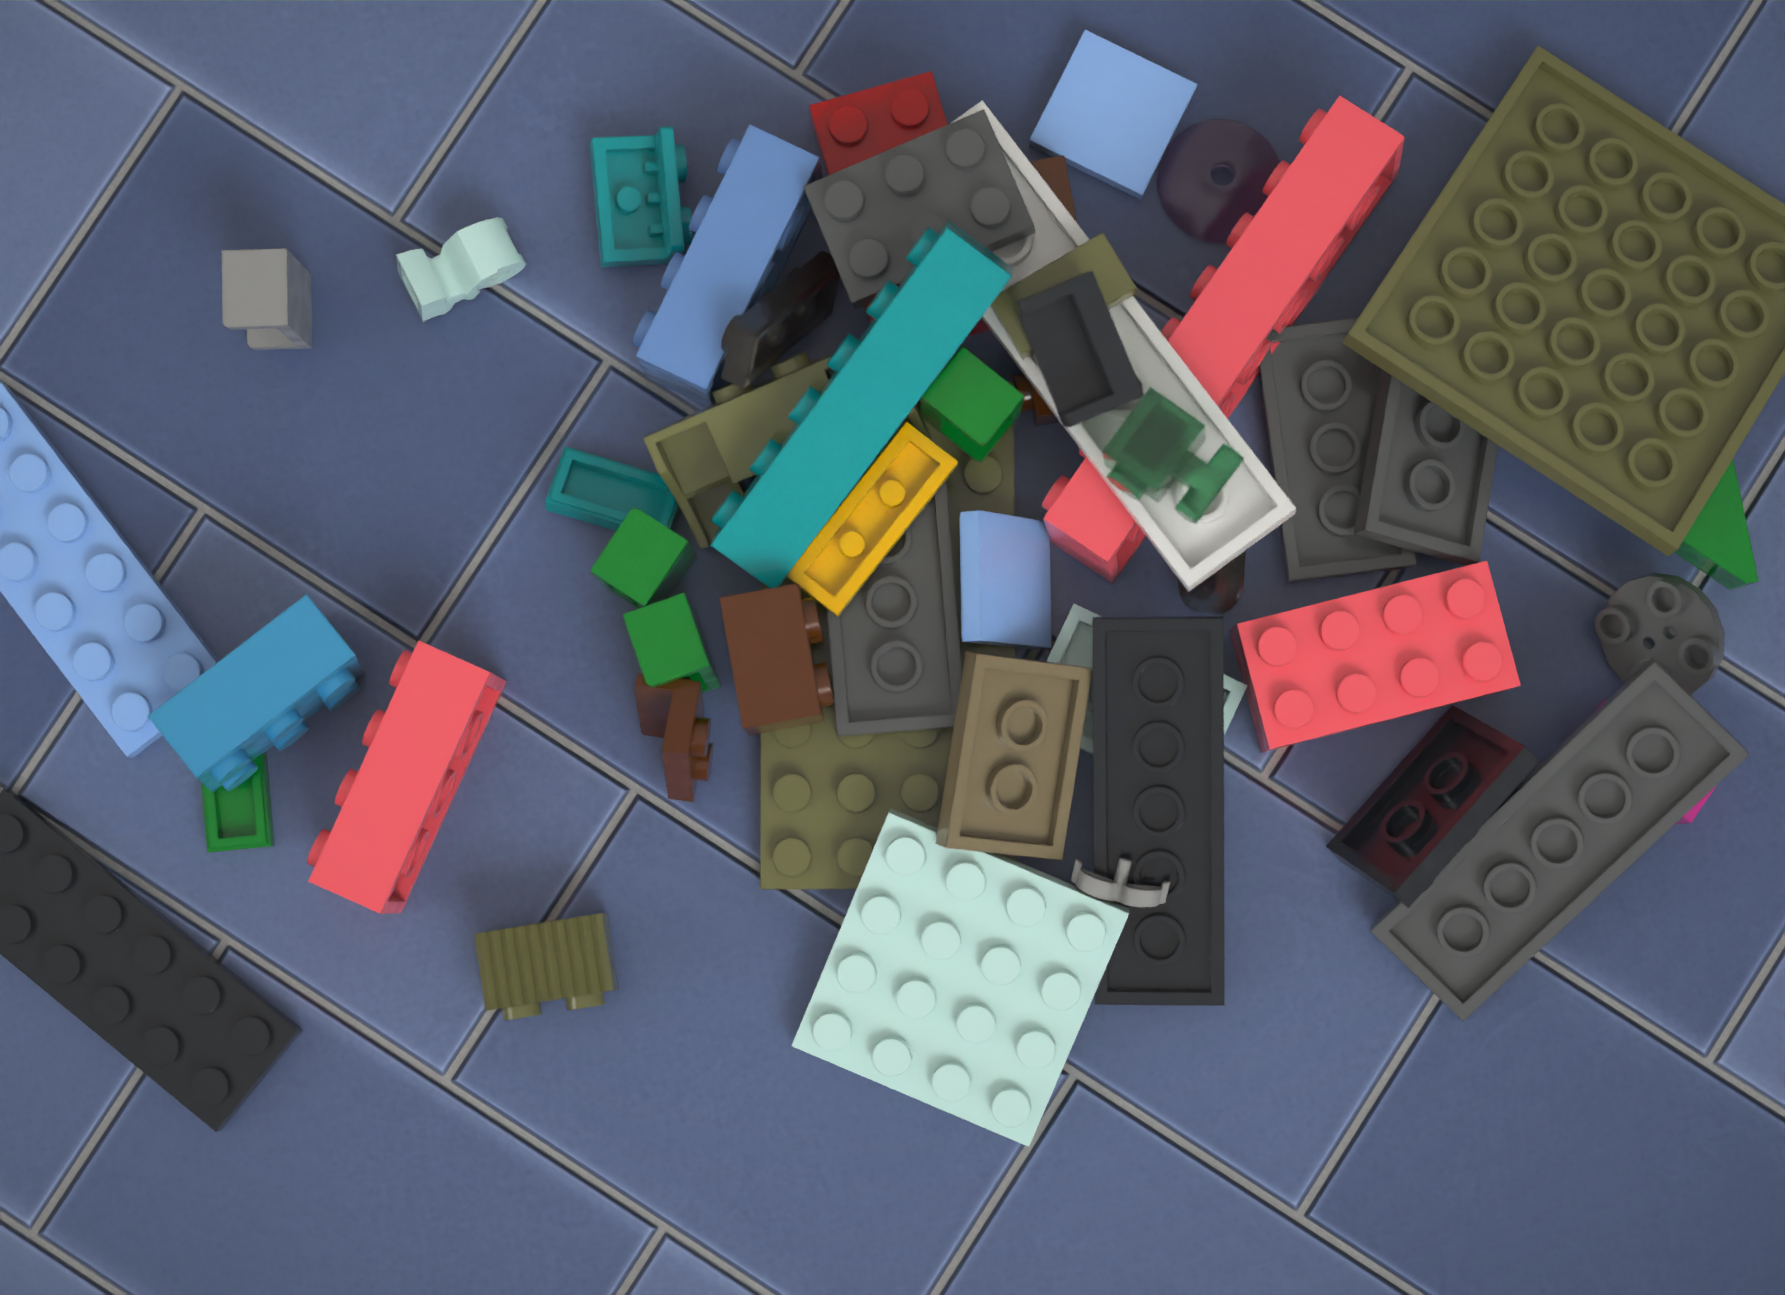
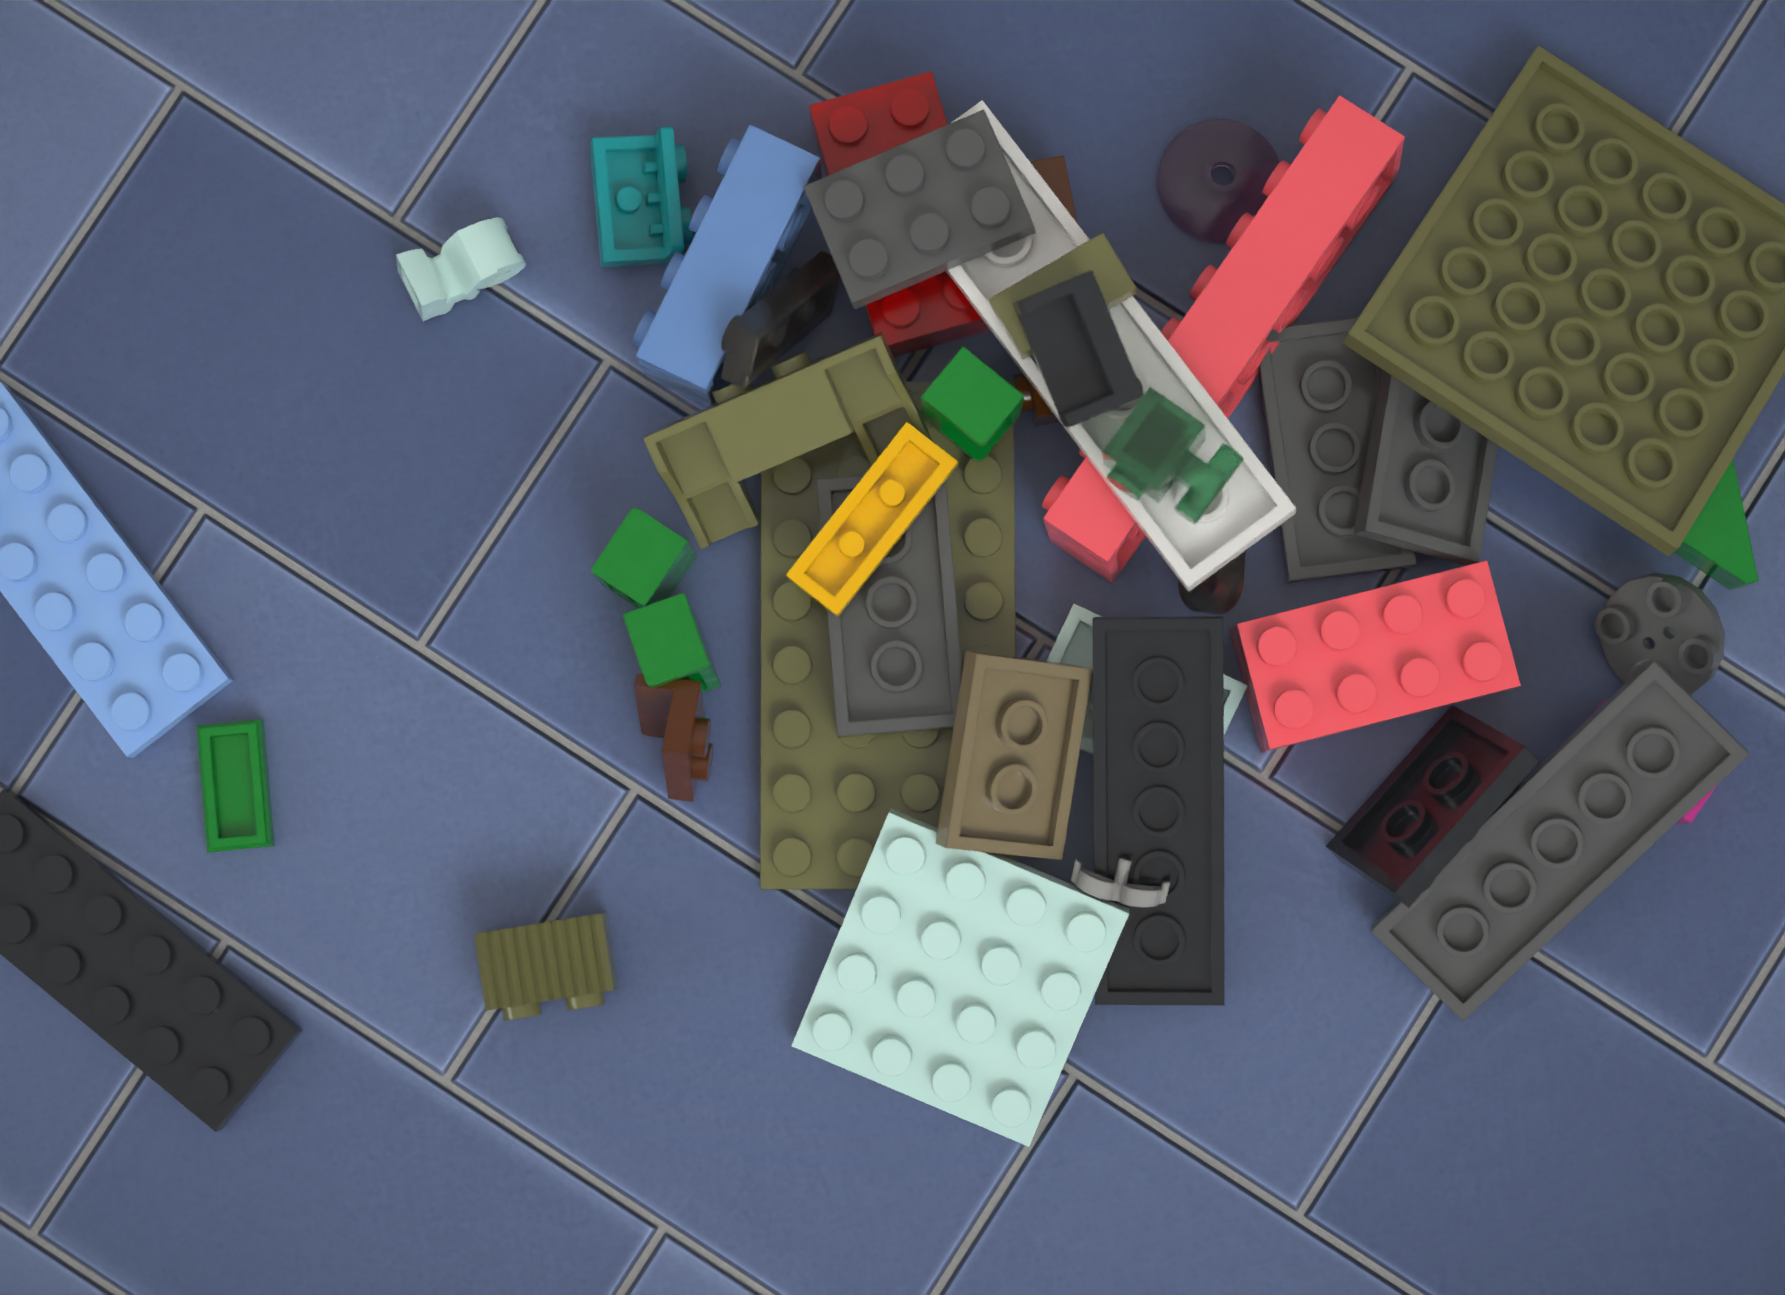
(259, 696): dark azure brick -> none
(268, 297): light grey panel -> none
(405, 779): coral brick -> none
(606, 491): teal tile -> none
(774, 660): reddish brown brick -> none
(861, 404): teal brick -> none
(1005, 580): light blue tile -> none
(1112, 114): light blue tile -> none

